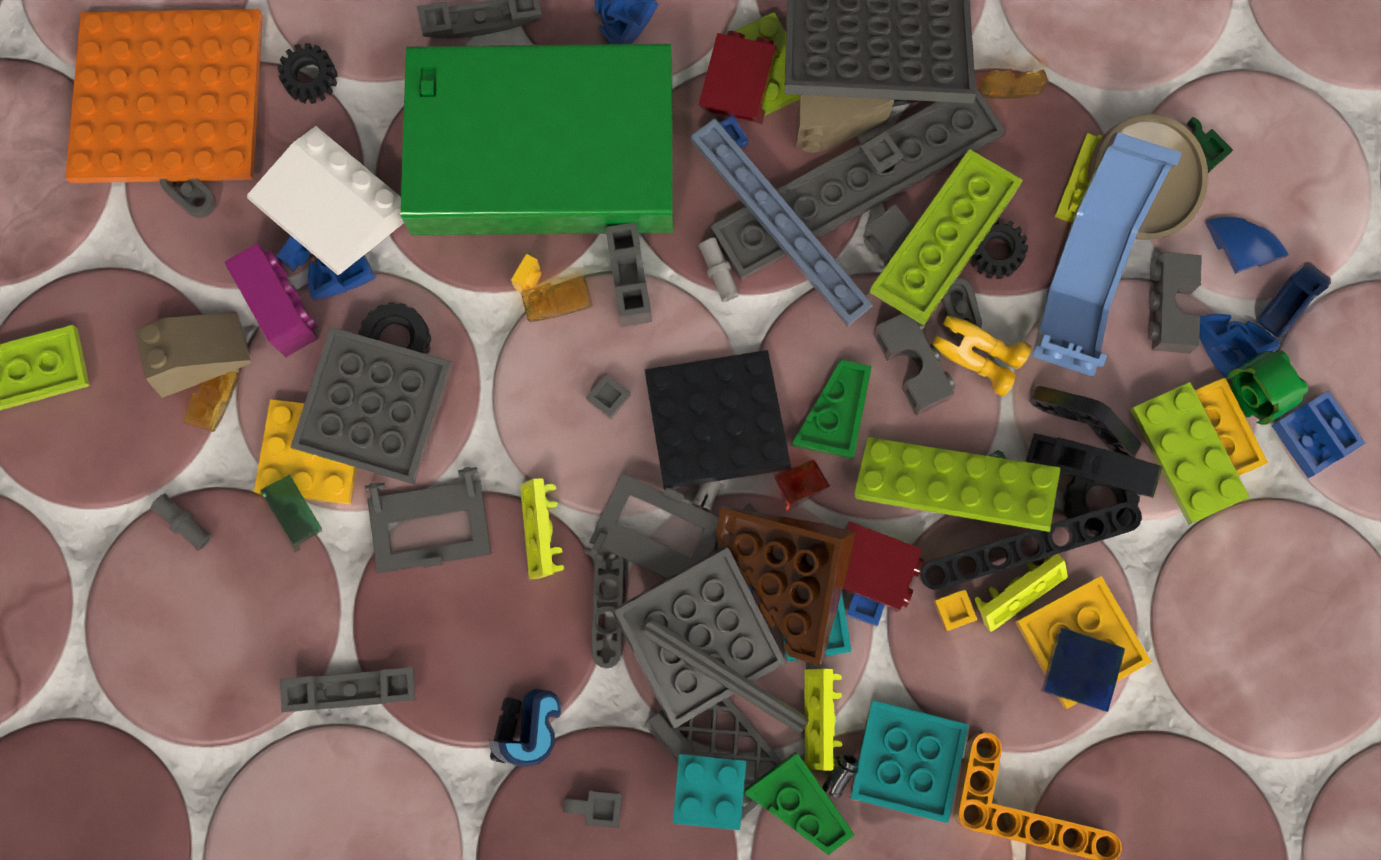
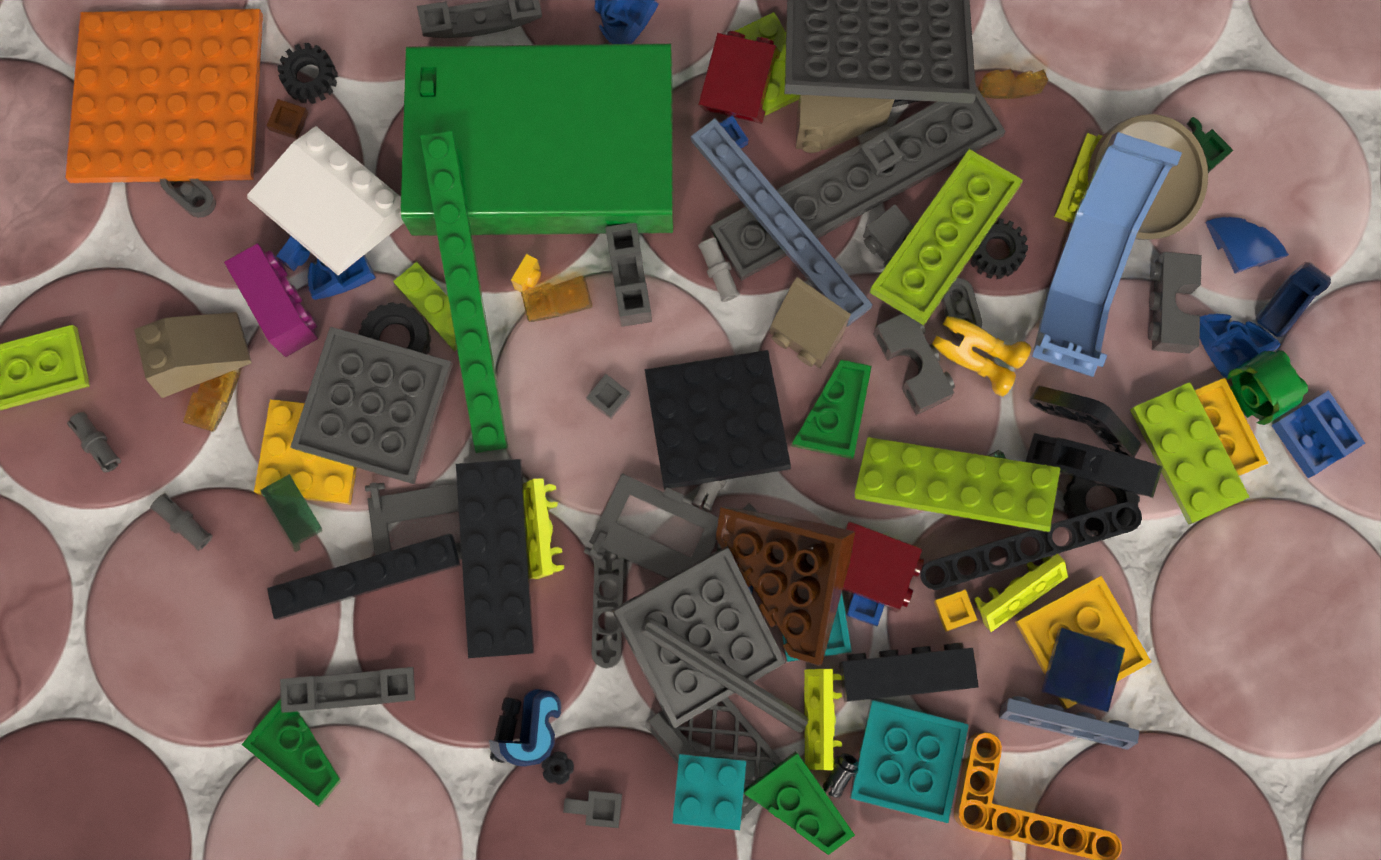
(94, 442): none -> dark grey pin
(287, 119): none -> reddish brown plate
(293, 753): none -> green wing
(363, 576): none -> black plate
(428, 300): none -> lime plate
(464, 291): none -> green plate
(494, 558): none -> black plate
(562, 776): none -> black plate
(800, 483): clear red slope -> none
(809, 324): none -> dark tan slope
(908, 674): none -> black brick
(1081, 725): none -> sand blue plate

